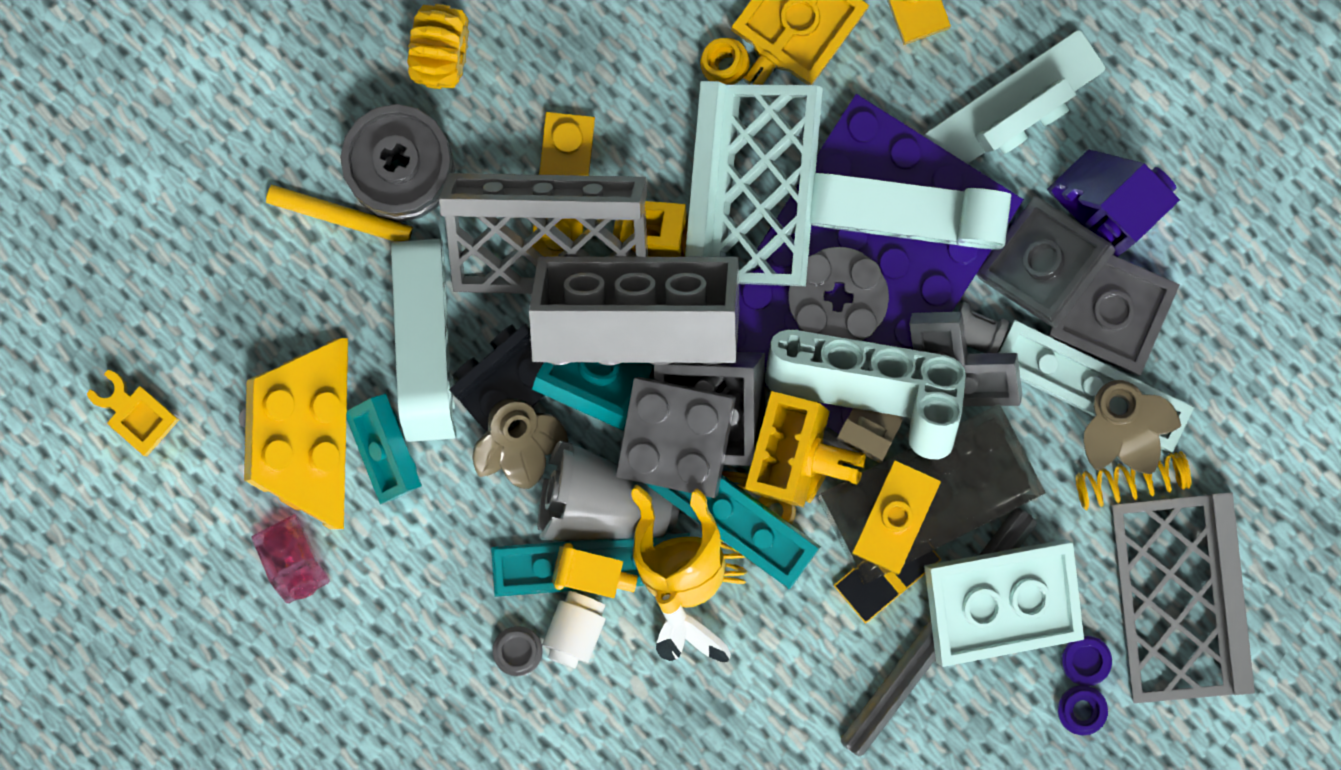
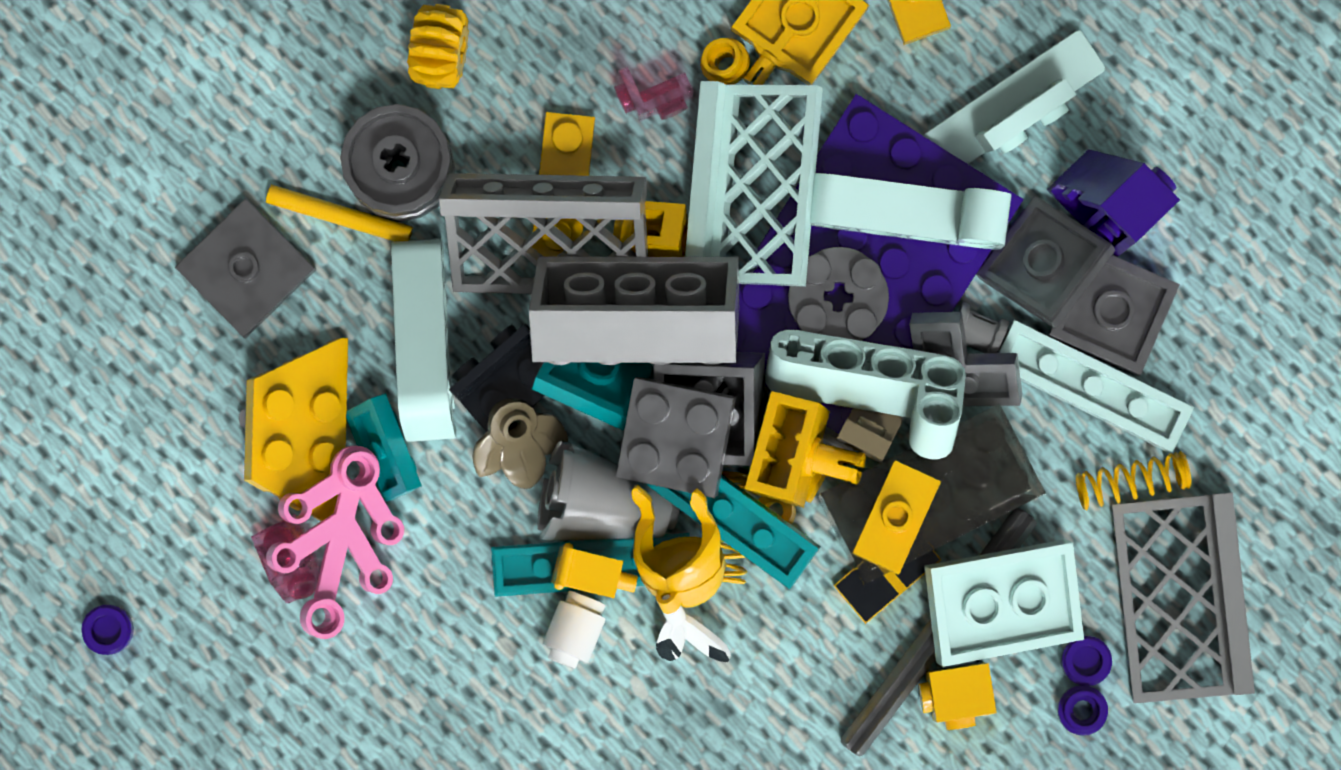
(107, 629): none -> dark purple tile
(138, 416): yellow plate -> none
(245, 268): none -> flat silver plate
(339, 532): none -> bright pink plant
(517, 651): flat silver plate -> none
(663, 99): none -> clear pink bracket
(958, 695): none -> yellow brick
(1129, 435): dark tan plate -> none

